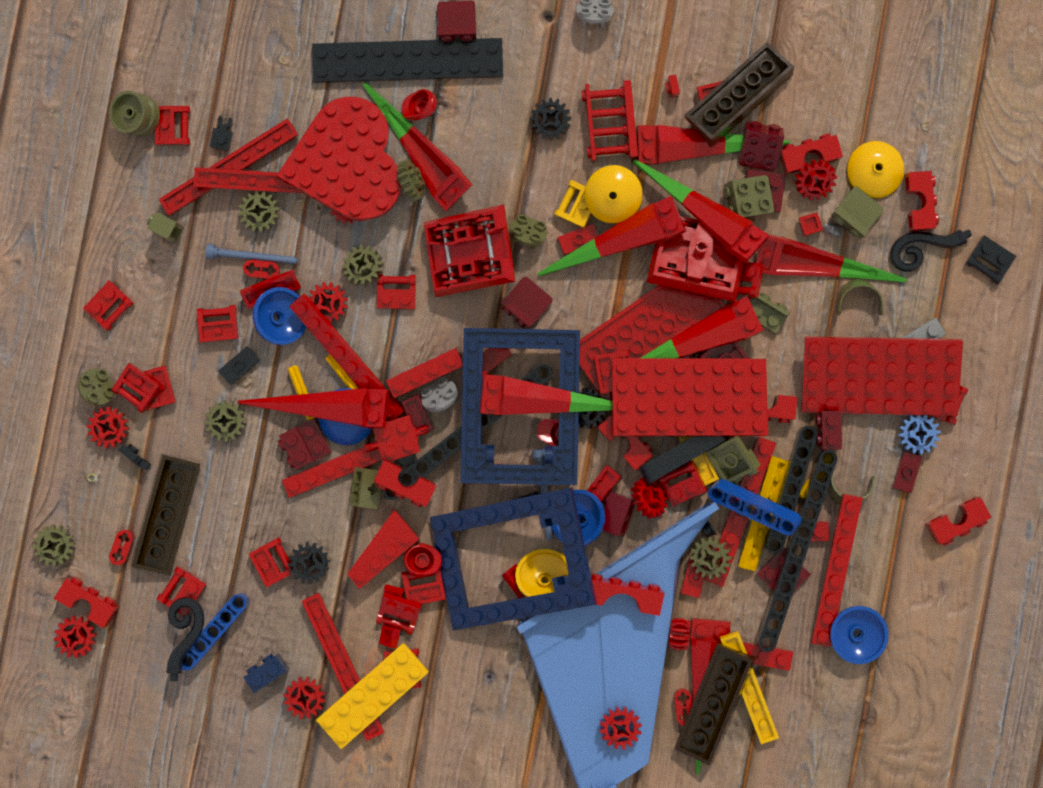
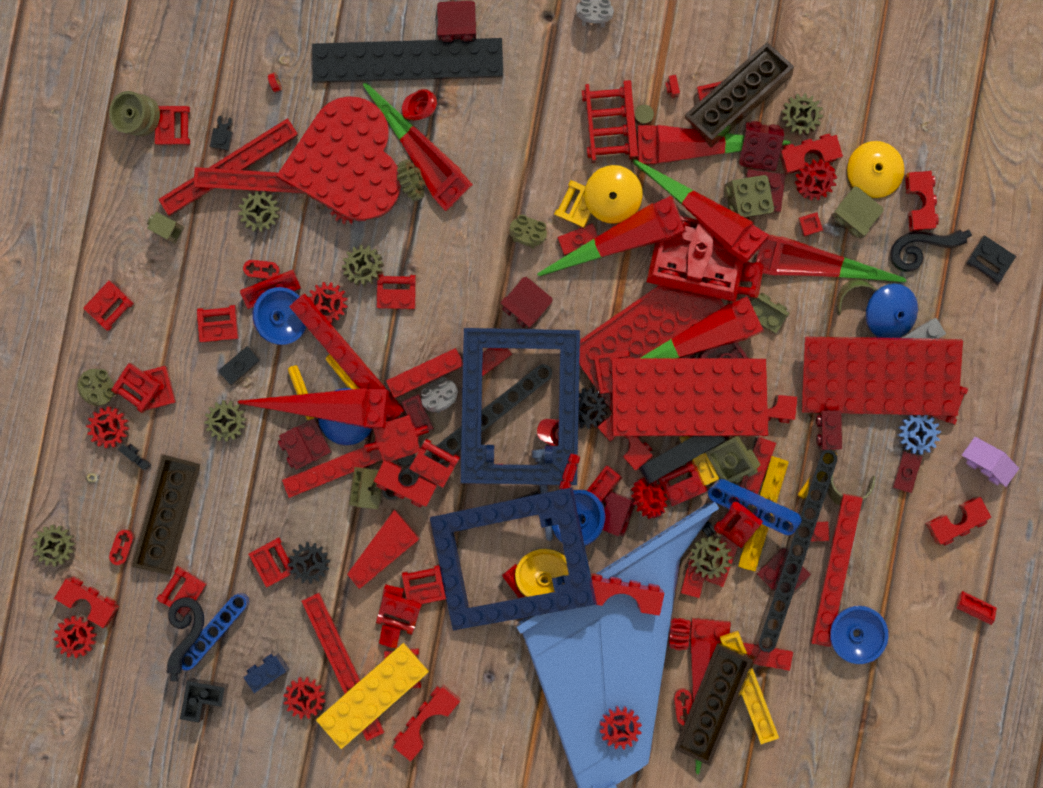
(200, 693): none -> black brick
(213, 252): sand blue piece -> none
(274, 82): none -> red tile
(422, 560): red hat -> none
(431, 469): none -> red plate
(441, 703): none -> red arch
(471, 253): red piece -> none
(513, 396): red plate -> none
(544, 112): black gear -> none
(569, 471): none -> red axle
(644, 114): none -> olive tile
(742, 529): none -> red plate
(796, 481): black beam -> none
(798, 108): none -> olive gear
(884, 310): none -> blue dish
(976, 607): none -> red plate
(991, 461): none -> lavender brick

